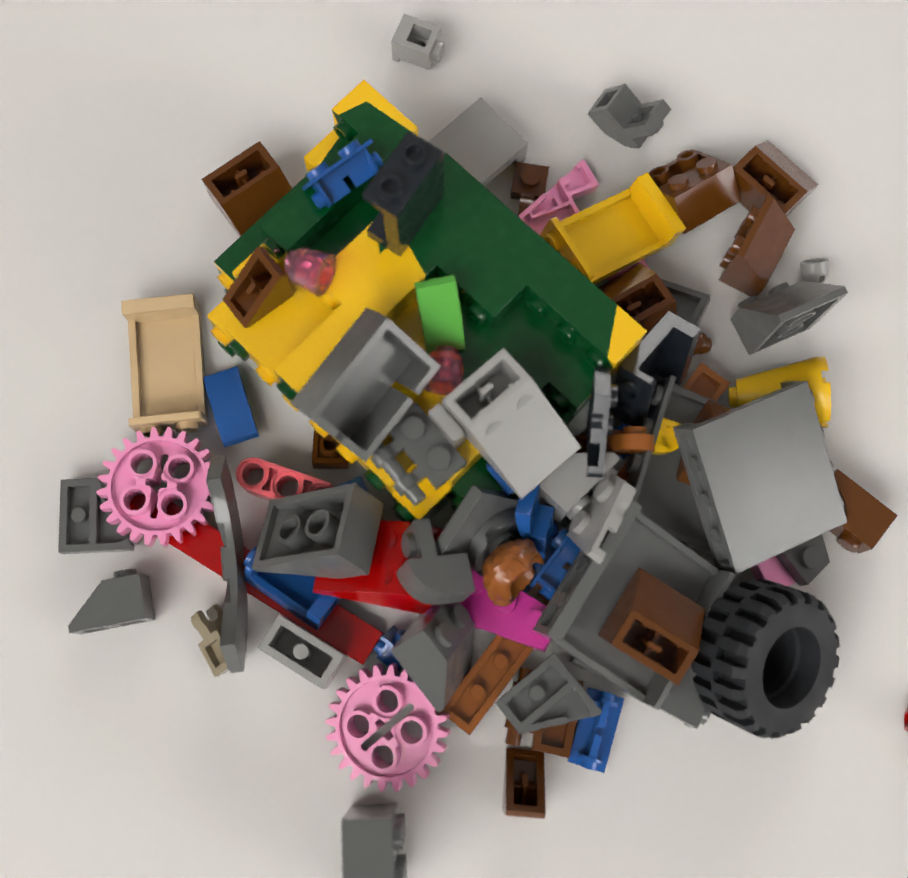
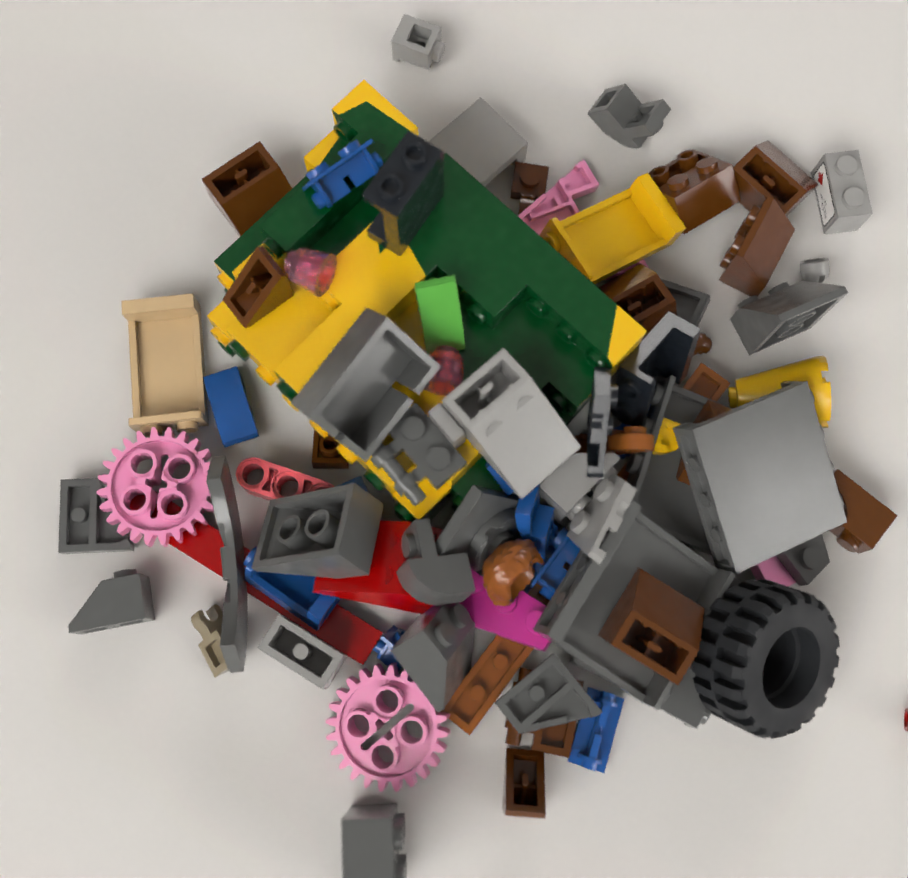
(841, 192): none -> light grey brick

